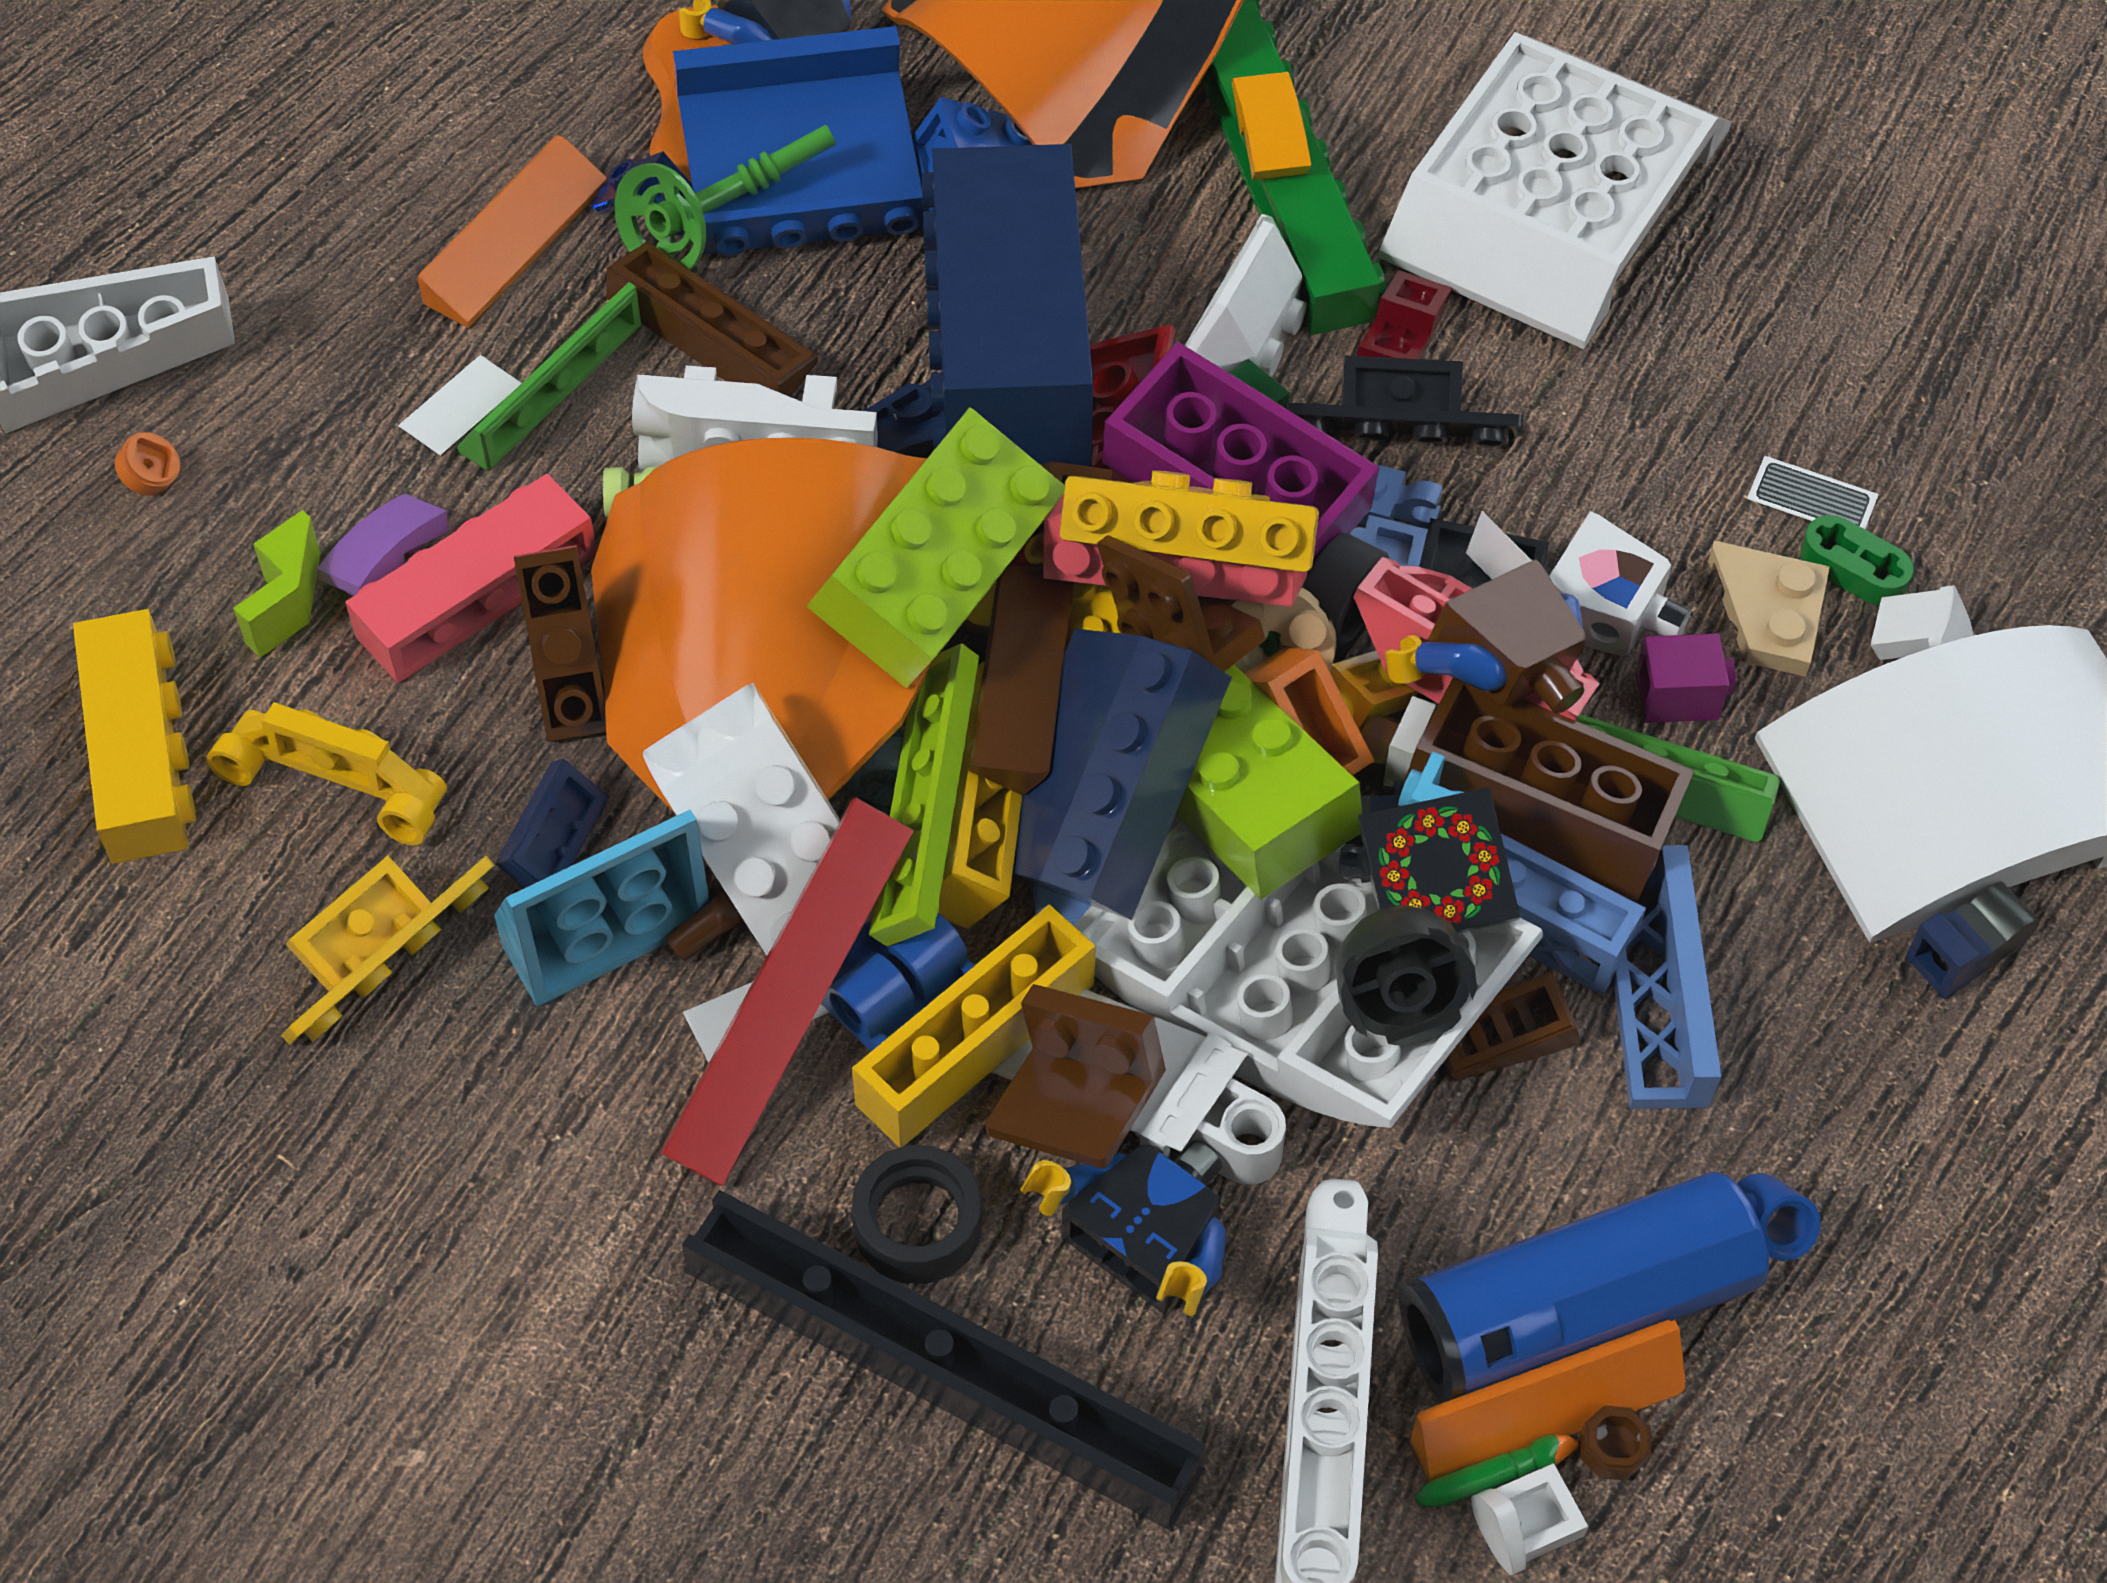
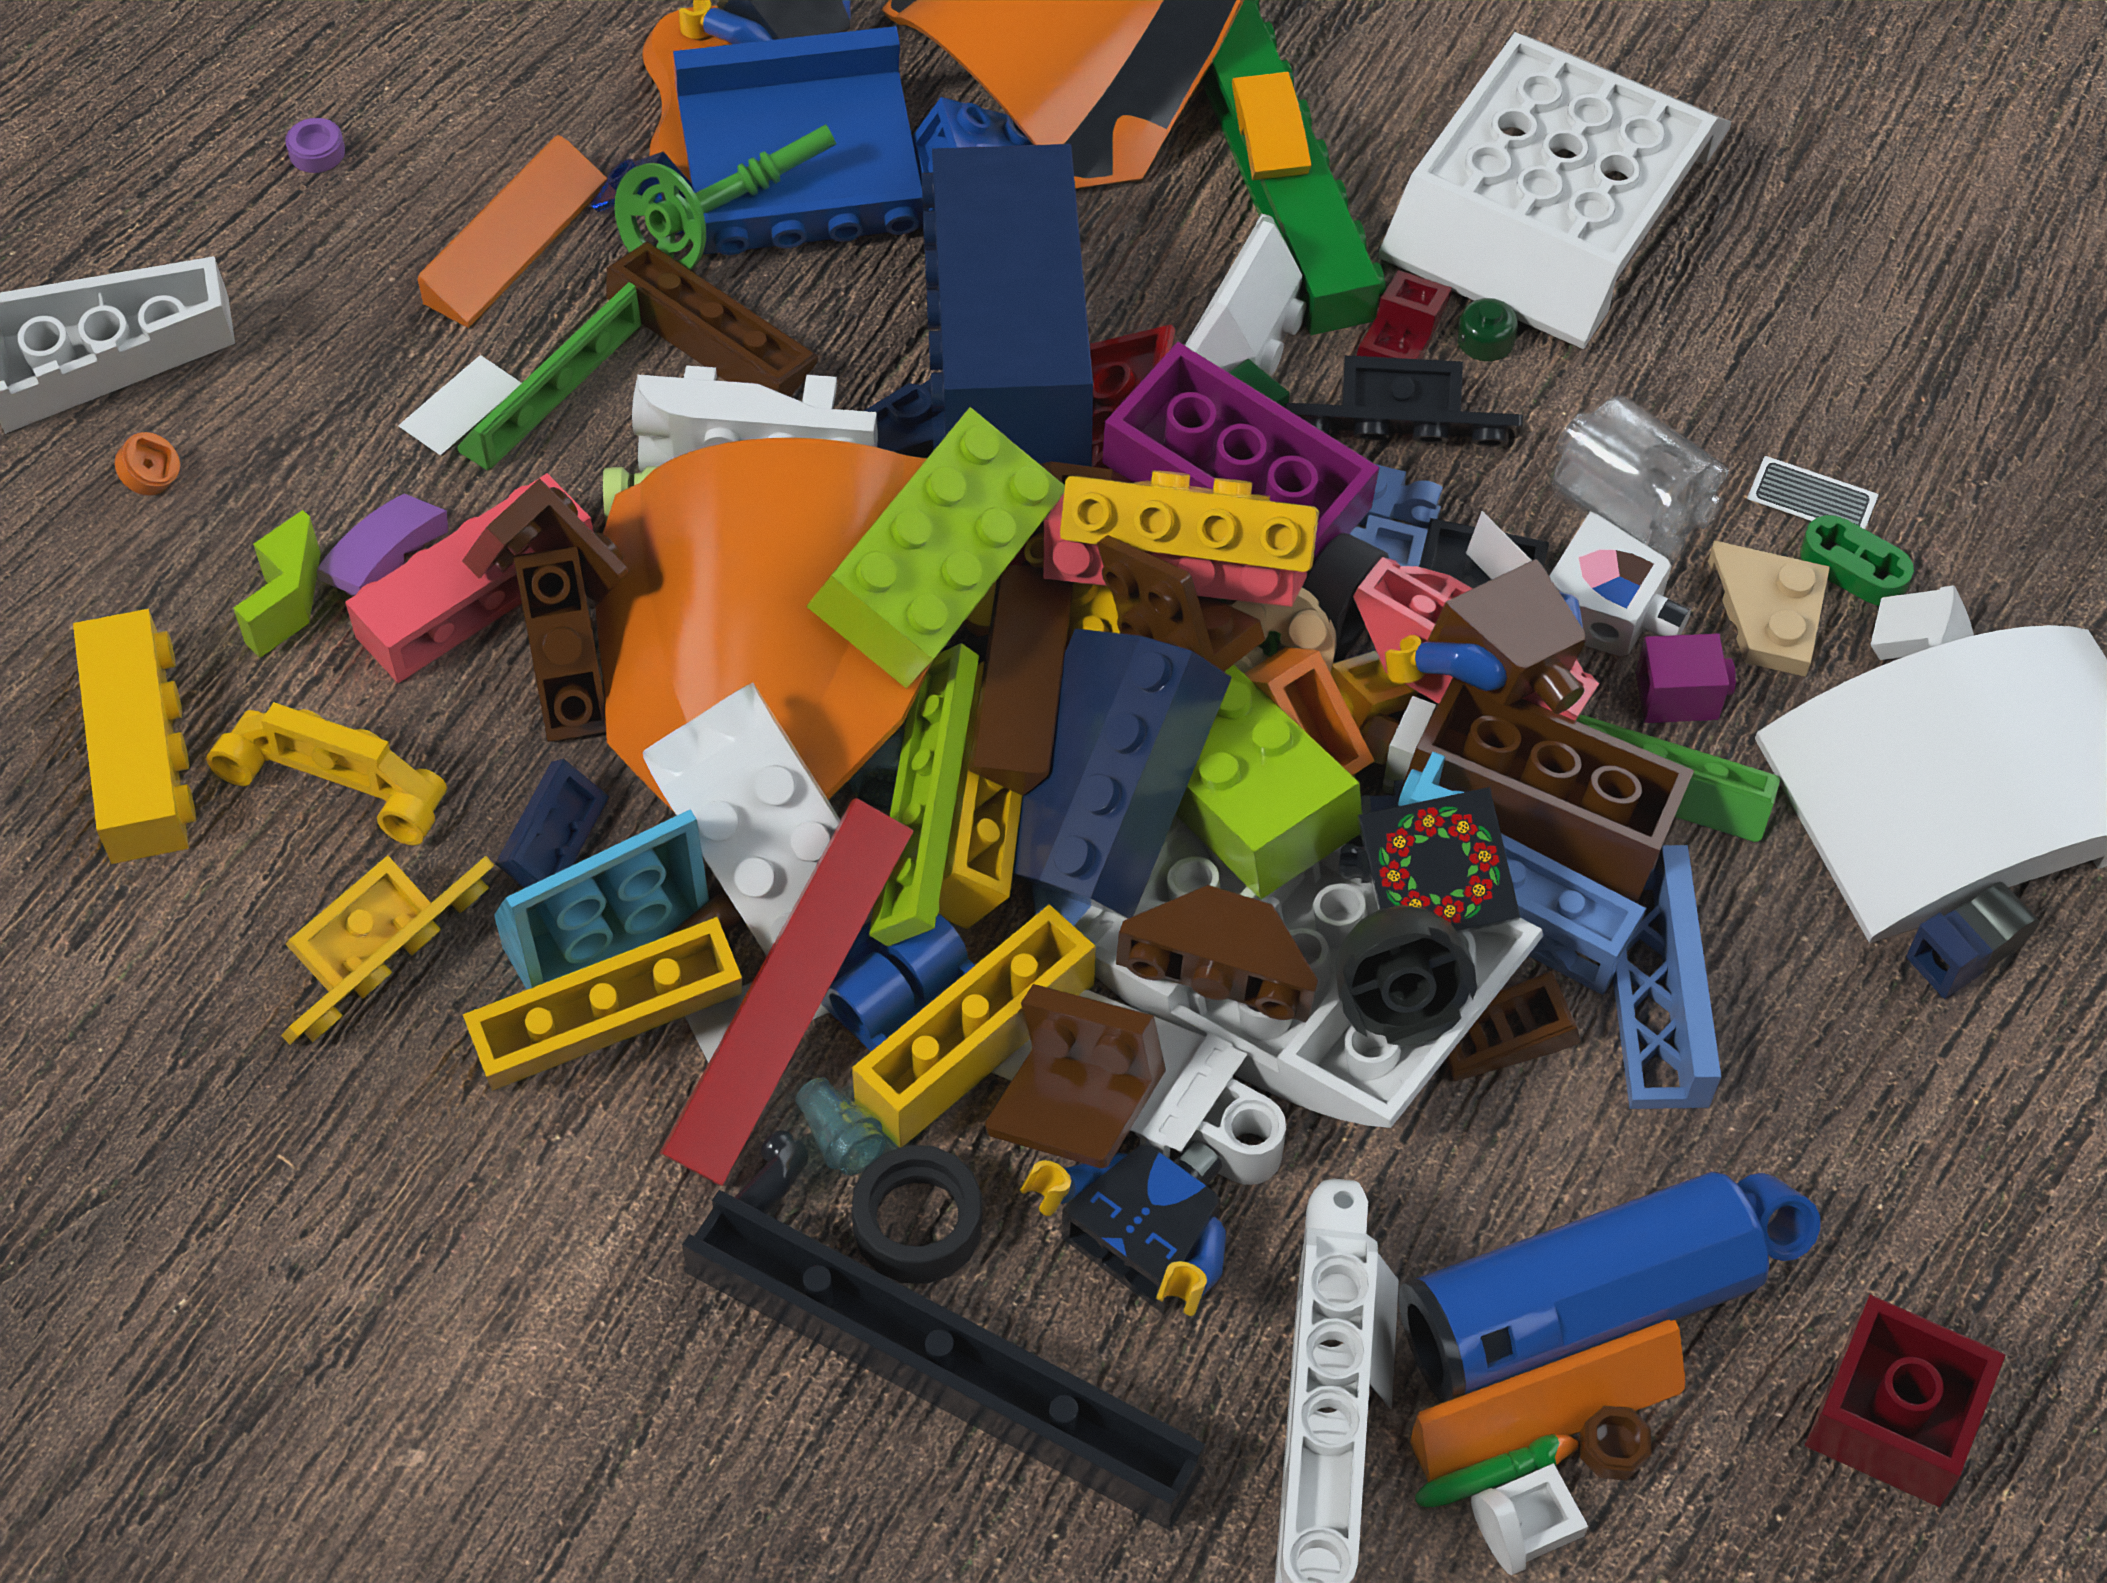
(315, 145): none -> medium lavender tile
(548, 521): none -> reddish brown bracket
(604, 1003): none -> yellow brick
(785, 1163): none -> black arm
(842, 1129): none -> clear light blue cone
(1221, 950): none -> reddish brown slope
(1384, 1332): none -> white sticker
(1487, 329): none -> dark green piece
(1638, 475): none -> clear cylinder
(1905, 1401): none -> dark red brick

